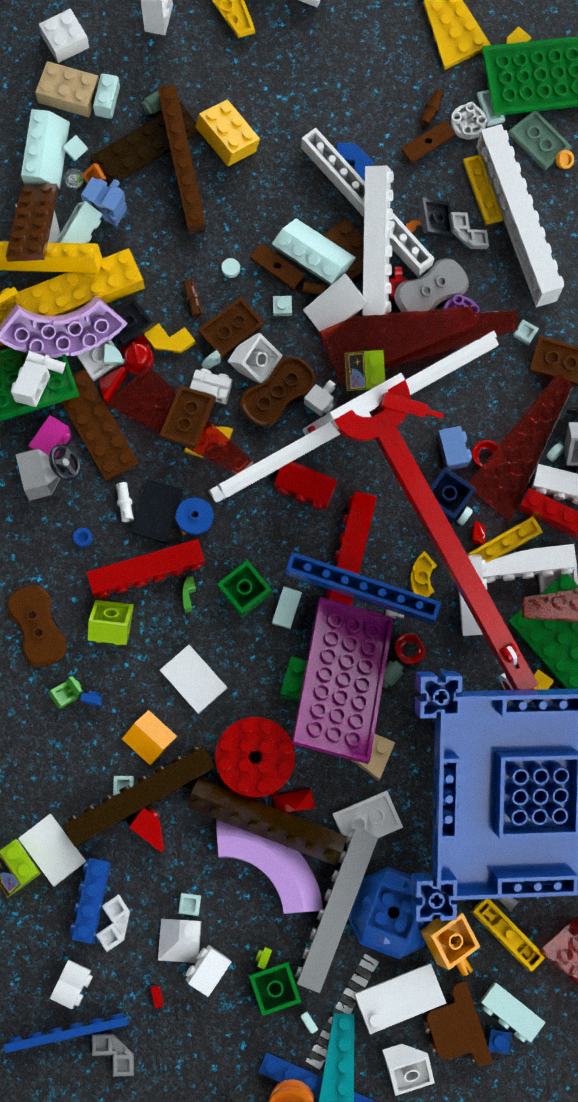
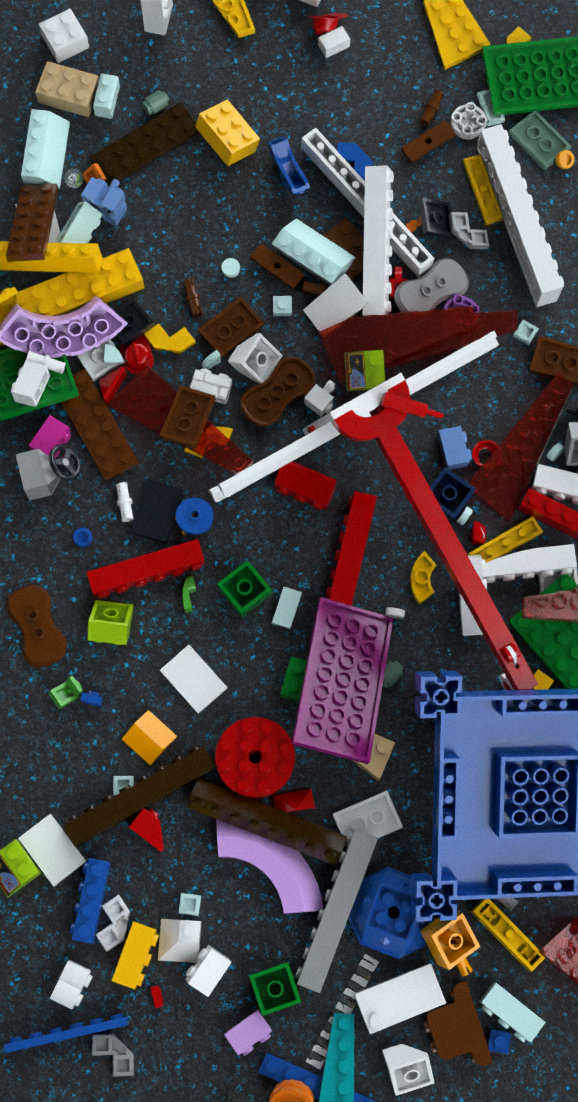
(75, 148): light aqua tile -> none
(135, 955): none -> yellow brick
(181, 158): reddish brown brick -> none
(248, 1032): none -> lavender brick
(263, 957): lime plate -> none
(290, 172): none -> blue arch
(309, 1022): light aqua tile -> none
(326, 23): none -> red piece
(334, 42): none -> white piece
(362, 588): blue brick -> none
(409, 638): red piece -> none

